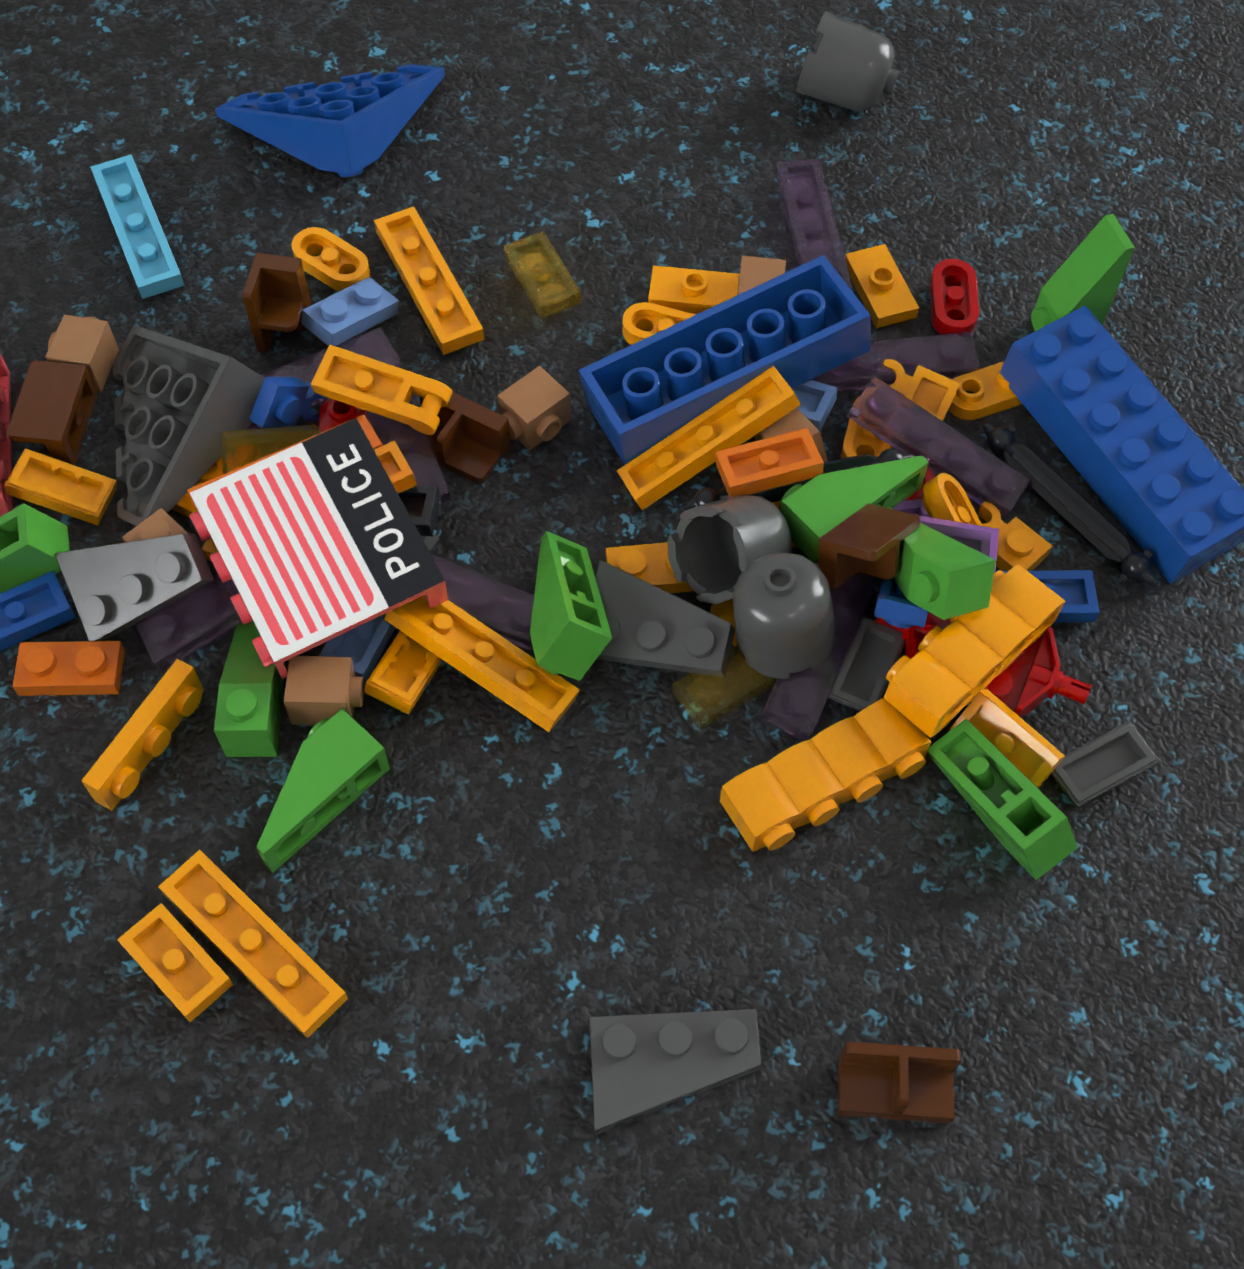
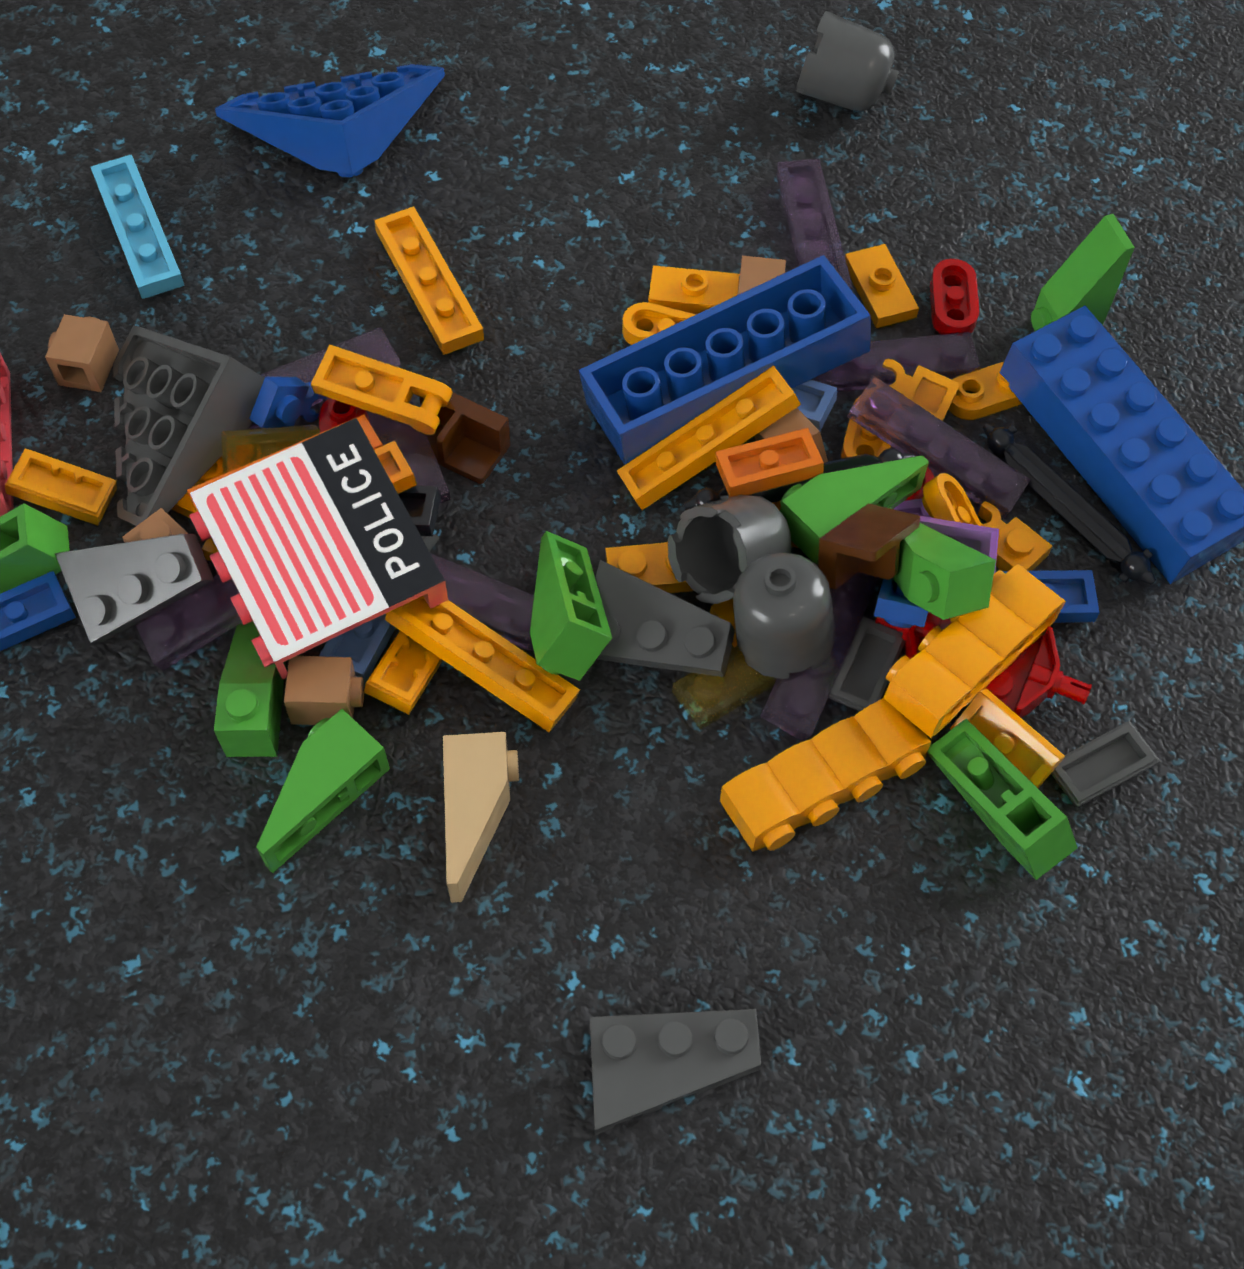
(54, 408): reddish brown panel -> none
(69, 668): orange plate -> none
(144, 735): light orange plate -> none
(175, 962): light orange plate -> none
(253, 943): light orange plate -> none
(275, 297): reddish brown panel -> none
(337, 261): light orange plate -> none
(349, 312): medium blue plate -> none
(475, 800): none -> tan slope
(535, 408): medium nougat brick -> none
(542, 274): clear yellow plate -> none
(896, 1082): reddish brown panel -> none

